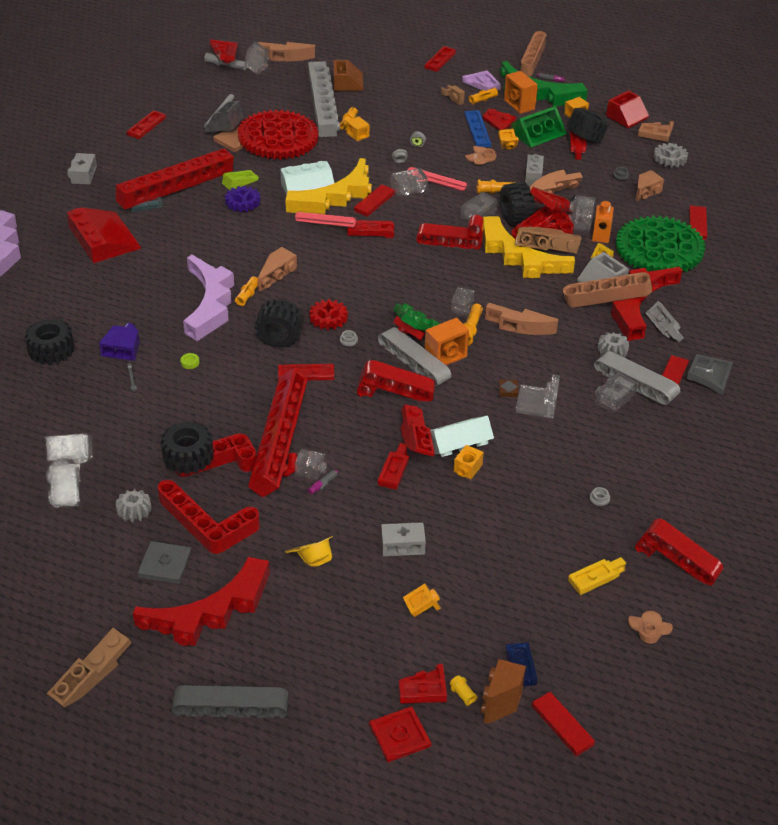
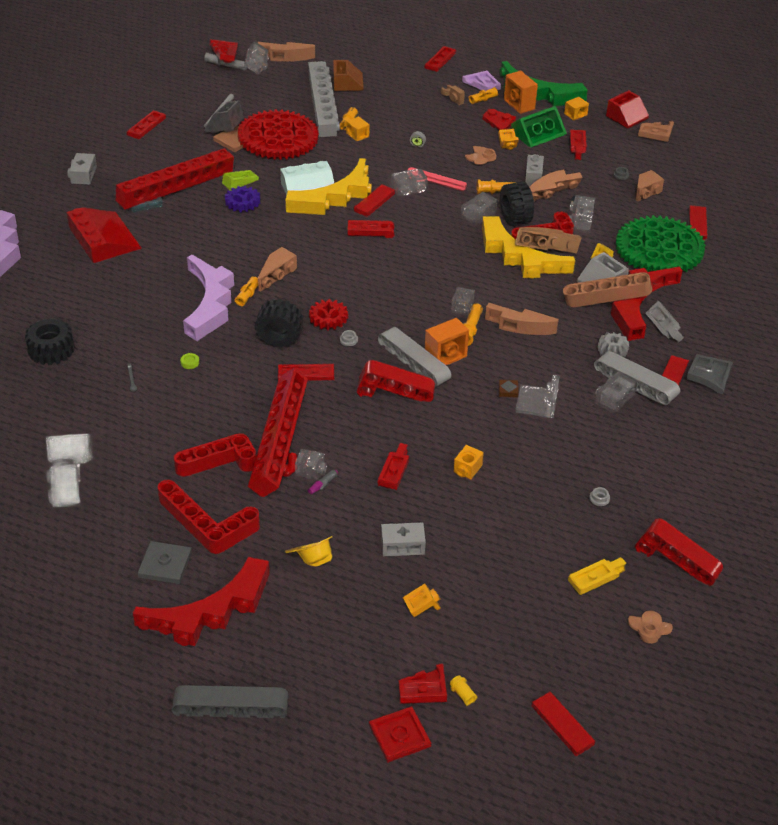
(89, 672): medium nougat slope -> none
(121, 342): dark purple torso -> none
(133, 505): light grey gear -> none
(187, 447): black tyre -> none
(325, 219): coral axle -> none
(400, 156): light grey plate -> none
(406, 328): red wing -> none
(414, 318): green plate -> none
(414, 432): red slope -> none
(452, 235): red beam -> none
(462, 433): light aqua slope -> none
(477, 128): blue tile -> none
(503, 691): dark orange slope -> none
(521, 654): clear blue plate -> none
(533, 53): nougat beam -> none
(539, 218): red tile -> none
(553, 201): red wing -> none
(556, 78): piece -> none
(587, 125): black tyre -> none
(603, 216): orange torso -> none
(670, 155): light grey gear -> none

